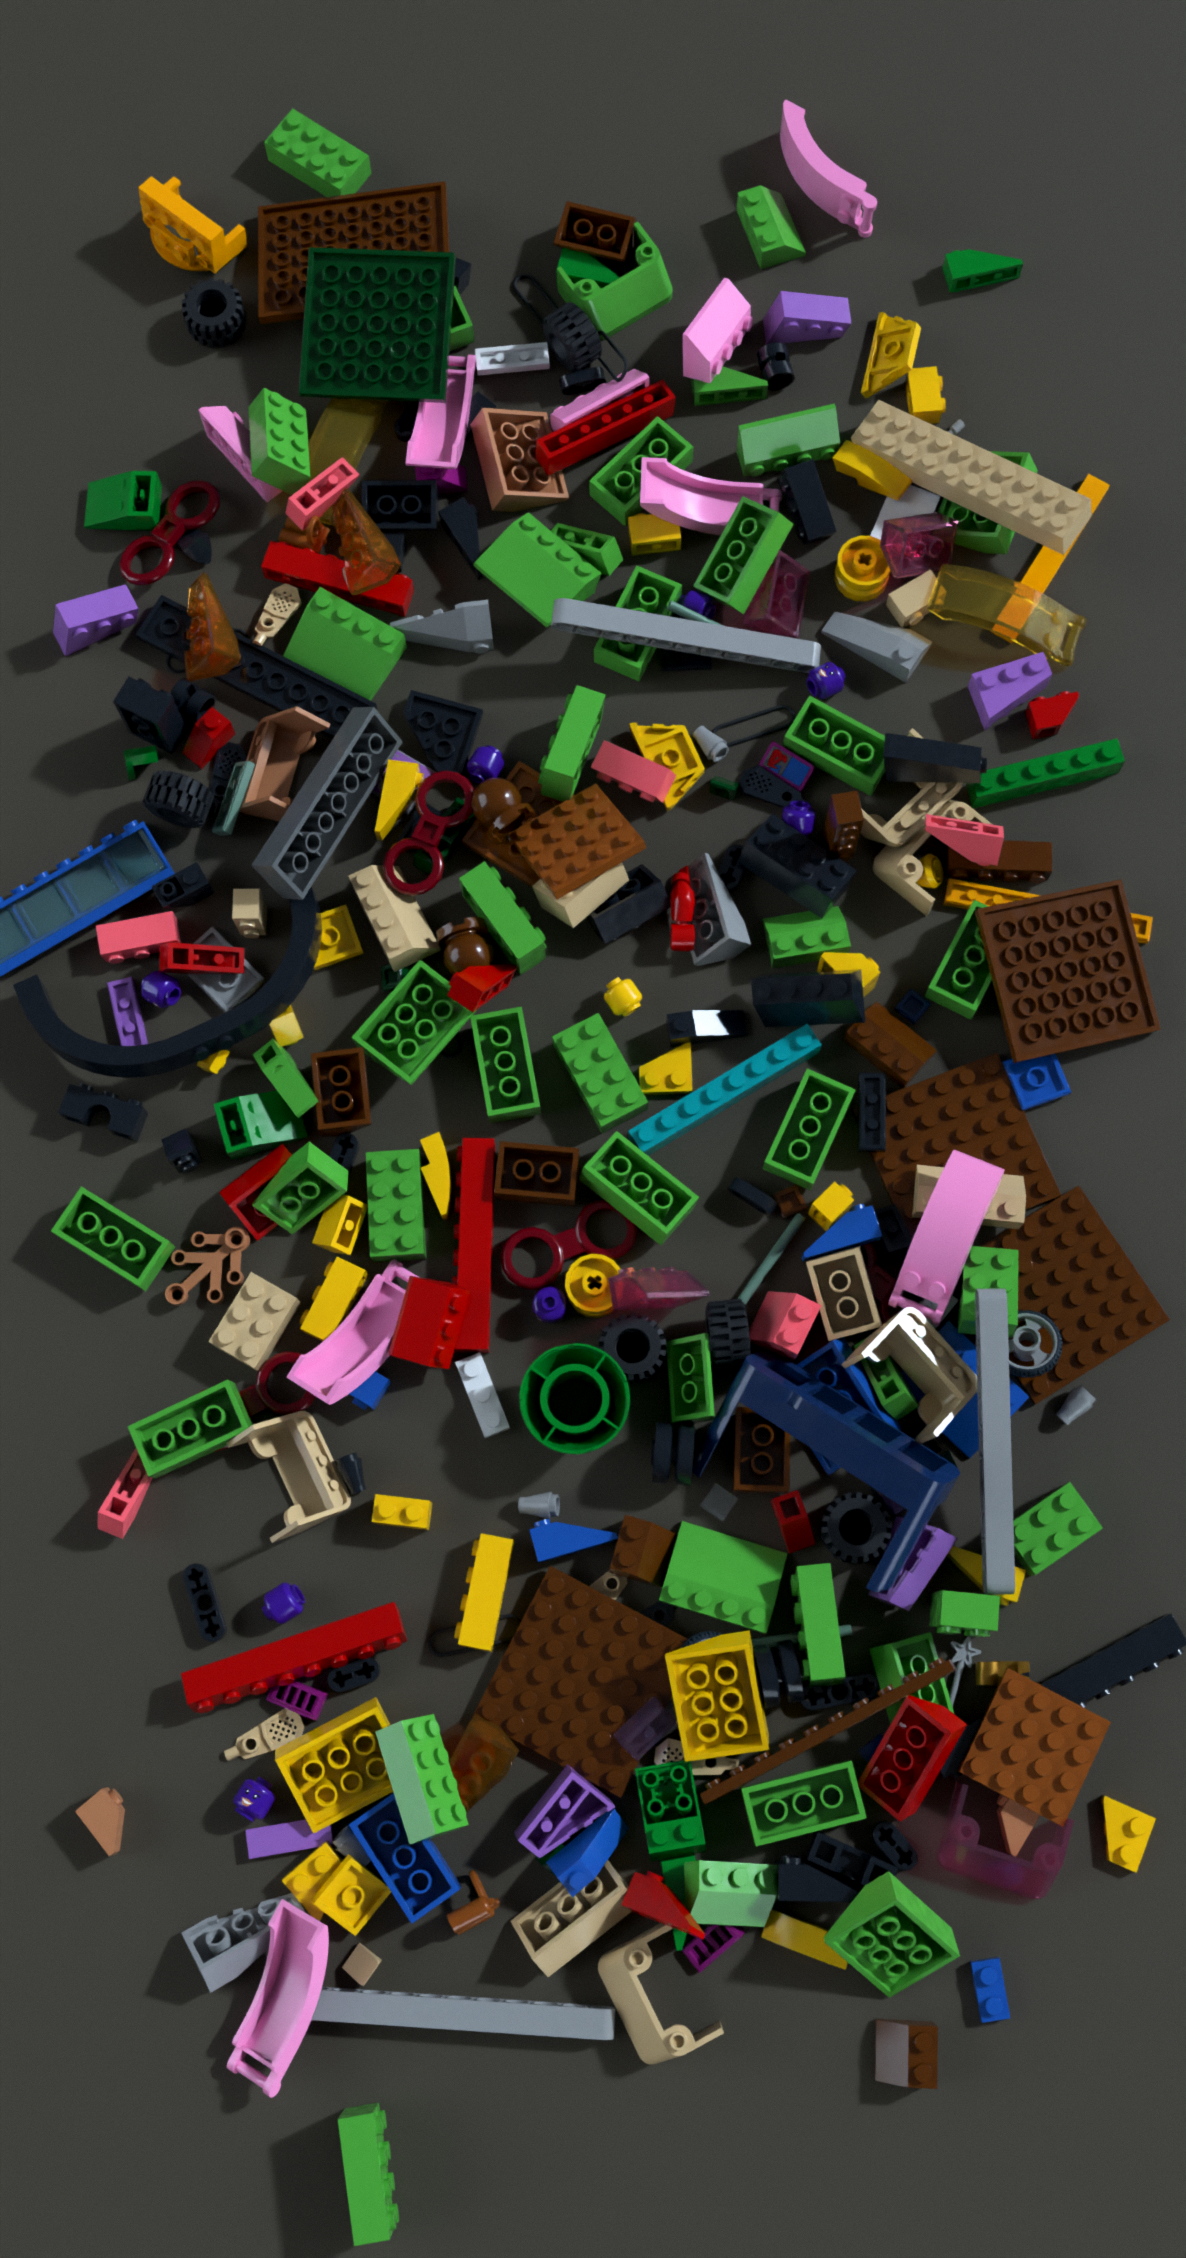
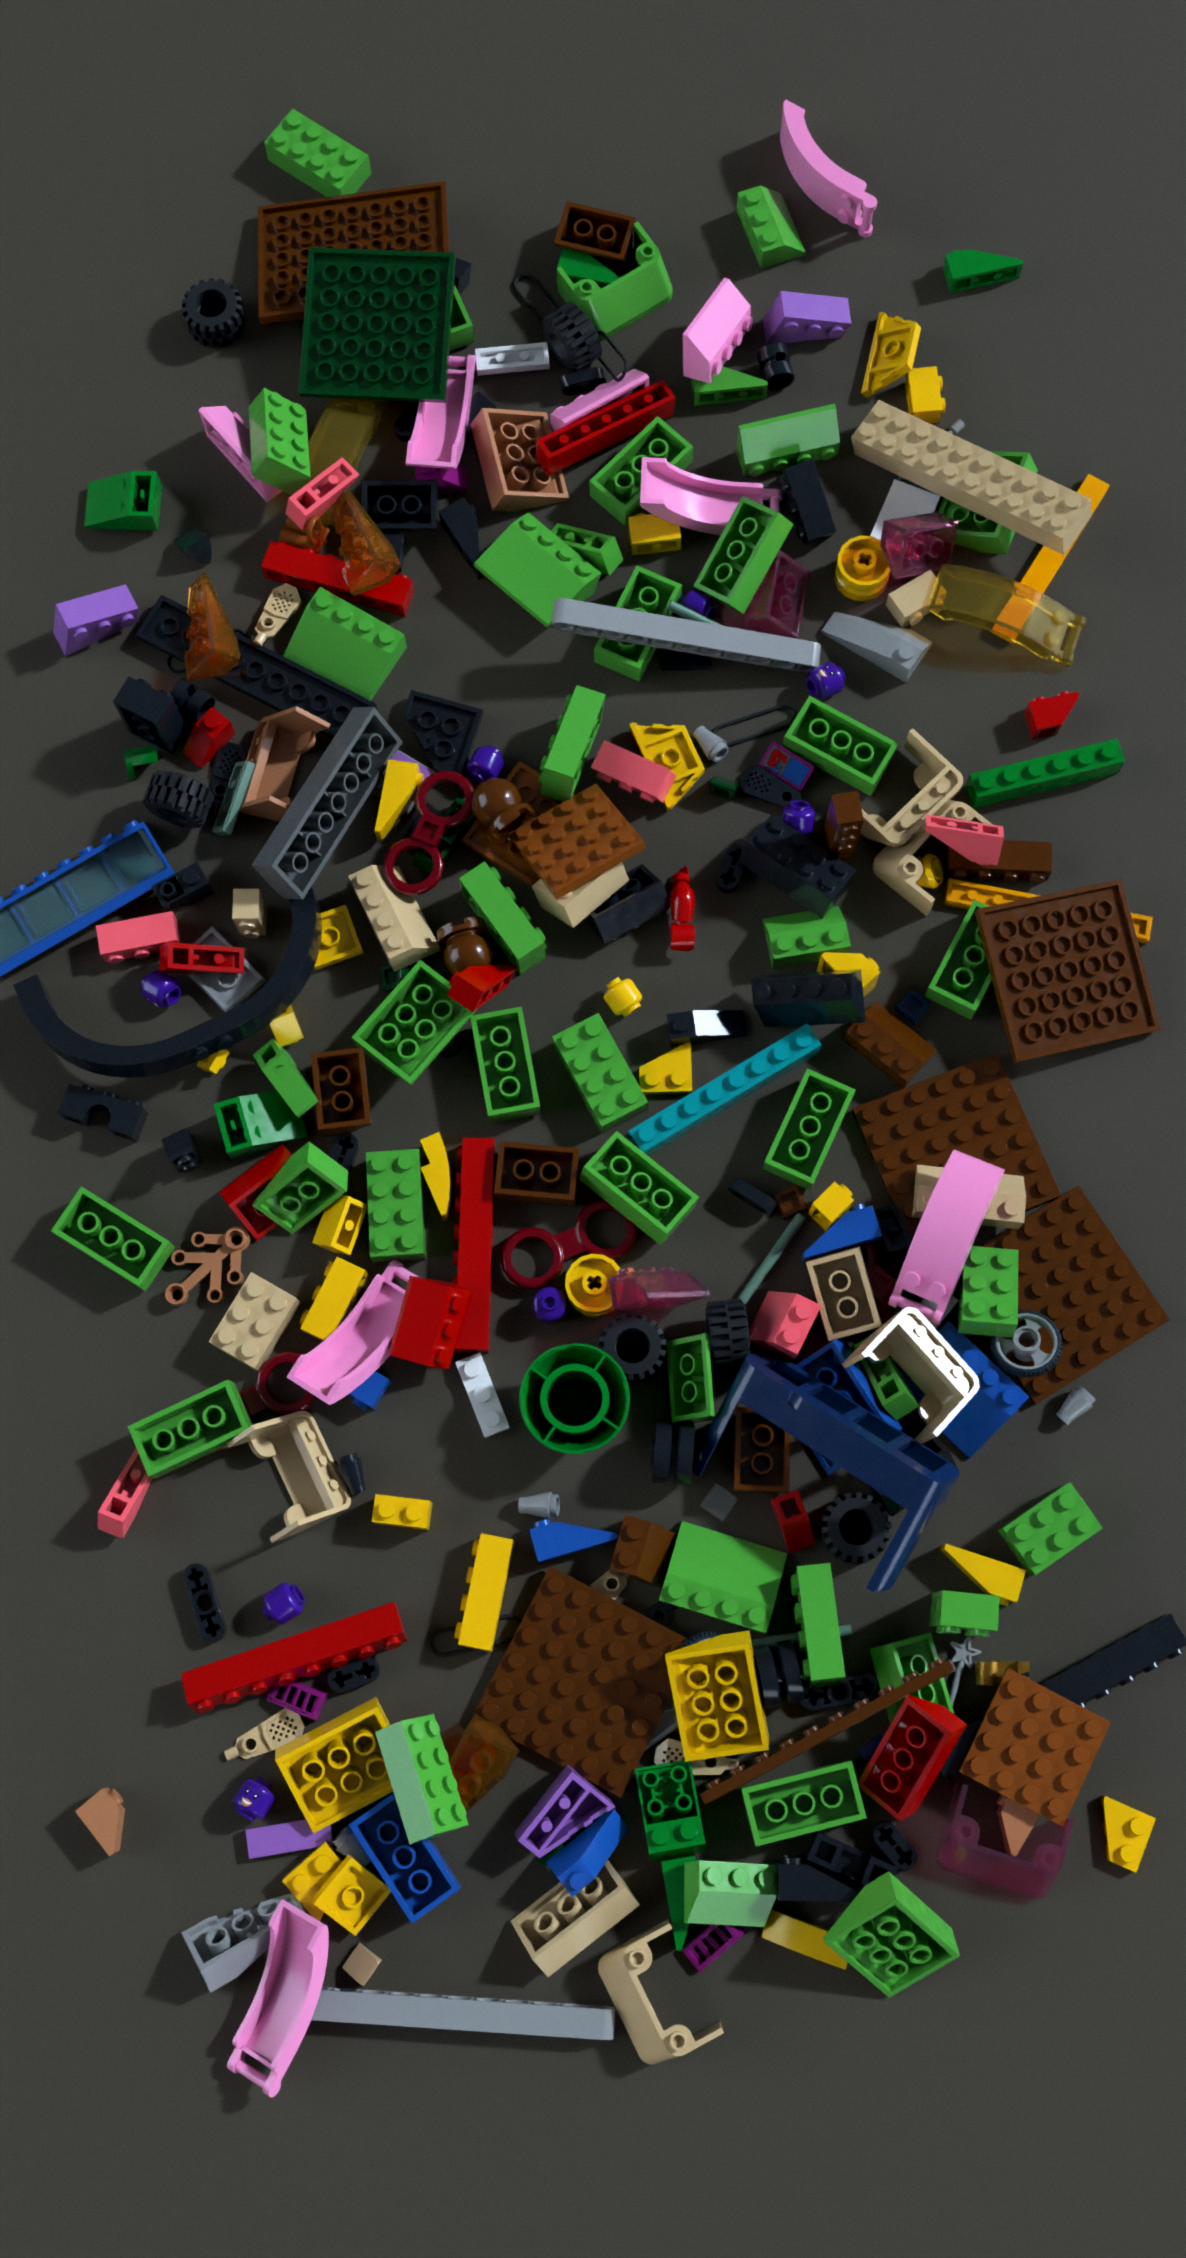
(127, 1012): medium lavender tile -> none
(164, 205): light orange piece -> none
(169, 532): dark red bar -> none
(367, 2174): bright green brick -> none
(460, 629): light grey wedge -> none
(474, 1911): dark orange piece -> none
(645, 1728): clear purple slope -> none
(658, 1902): red slope -> none
(716, 920): light grey wedge -> none
(871, 470): yellow slope -> none
(871, 1112): black tile -> none
(906, 2053): reddish brown slope -> none
(919, 1568): medium lavender wedge -> none
(931, 760): black slope -> none
(990, 1989): blue plate -> none
(994, 1441): light grey beam -> none
(1007, 686): medium lavender wedge -> none
(1037, 1080): blue plate -> none

